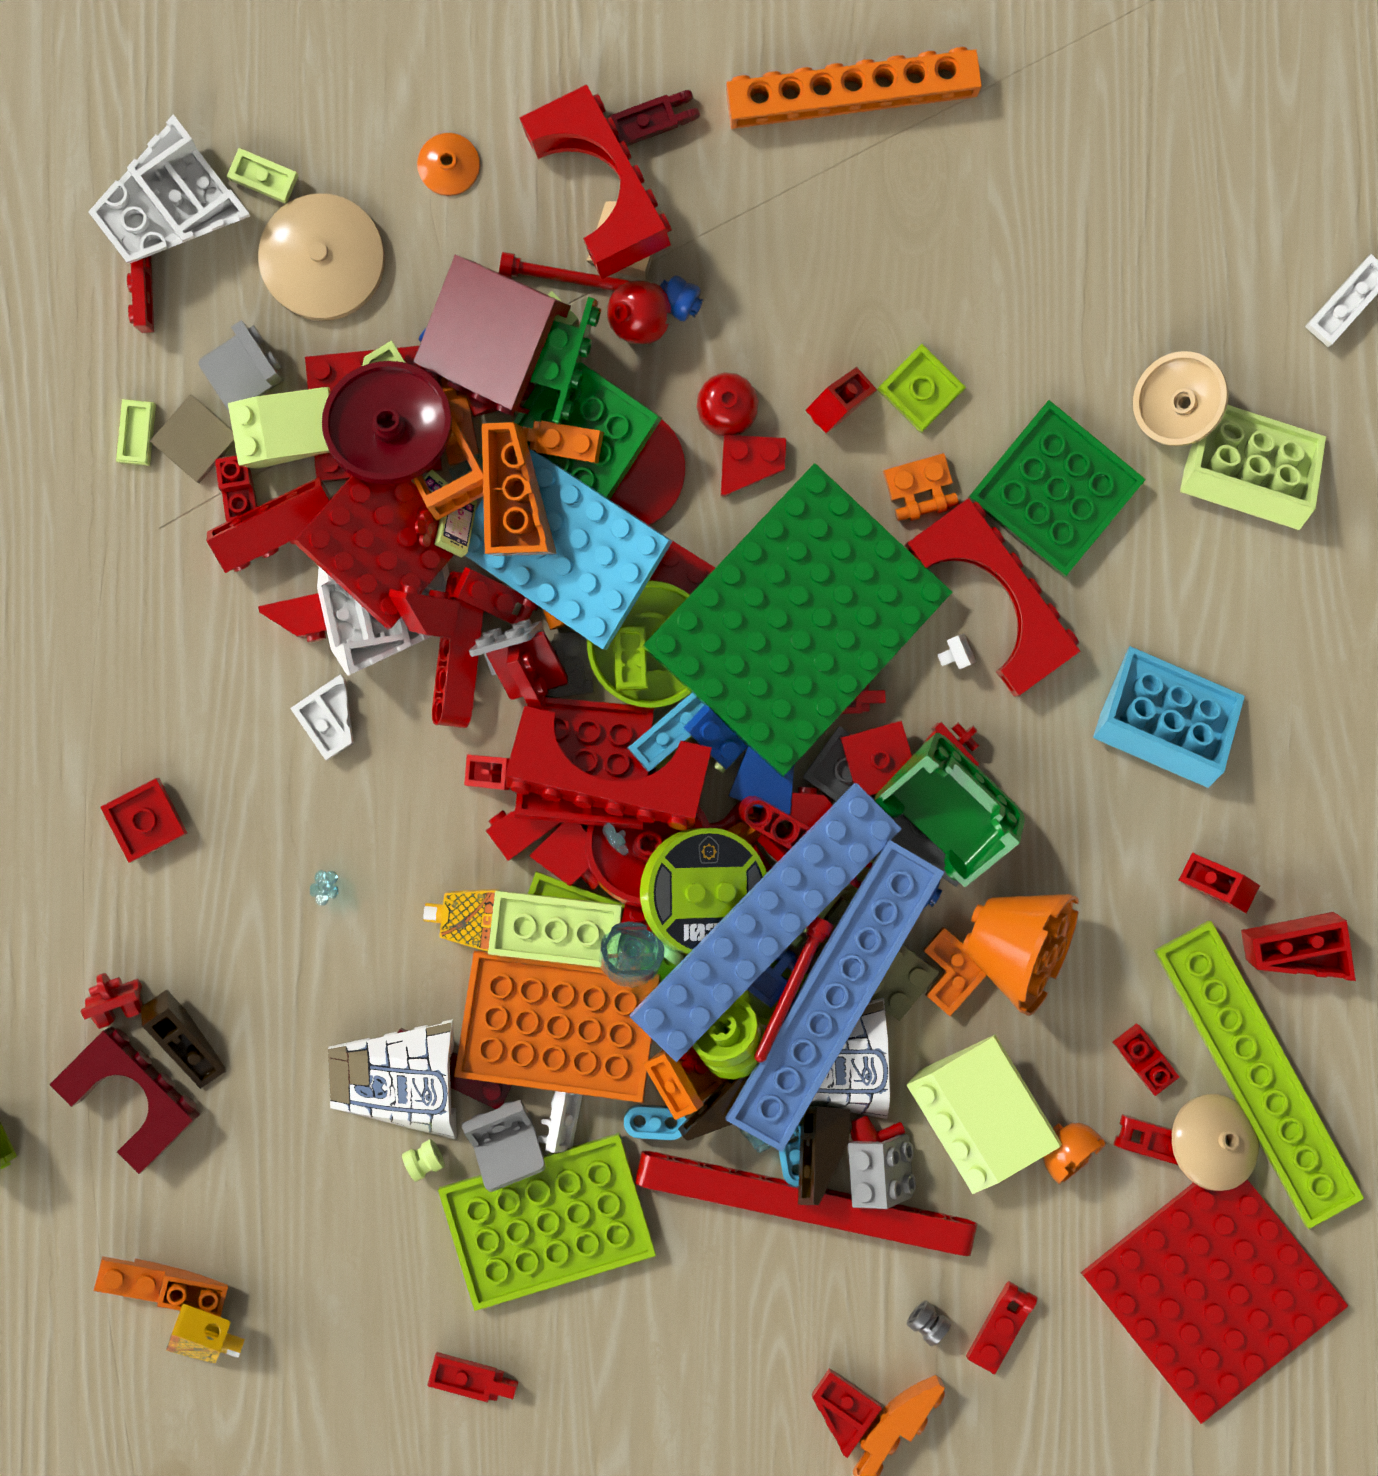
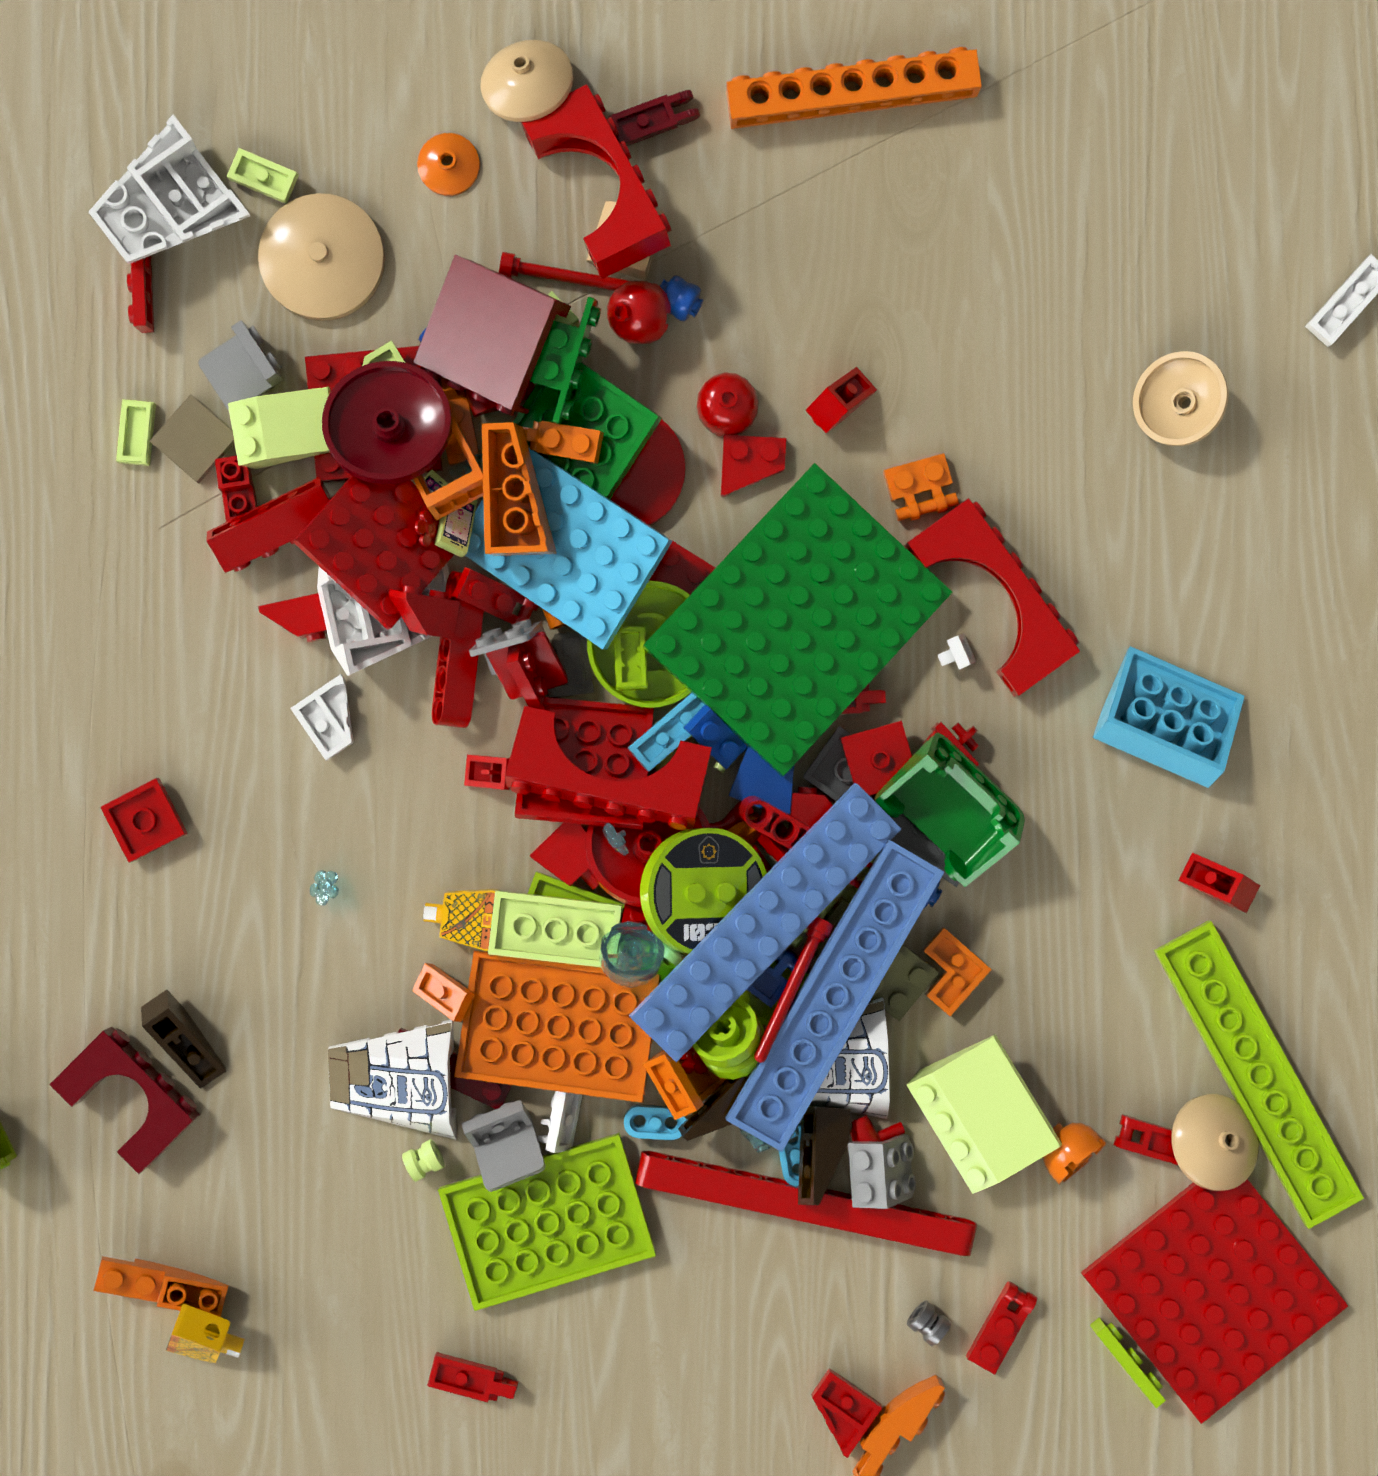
(110, 995): red hips -> none
(443, 992): none -> plate
(516, 834): red slope -> none
(527, 80): none -> tan dish
(921, 388): lime tile -> none
(1022, 943): orange cone -> none
(1056, 488): green plate -> none
(1129, 1361): none -> lime plate
(1145, 1059): red slope -> none
(1257, 468): yellowish green slope -> none
(1303, 945): red wedge -> none

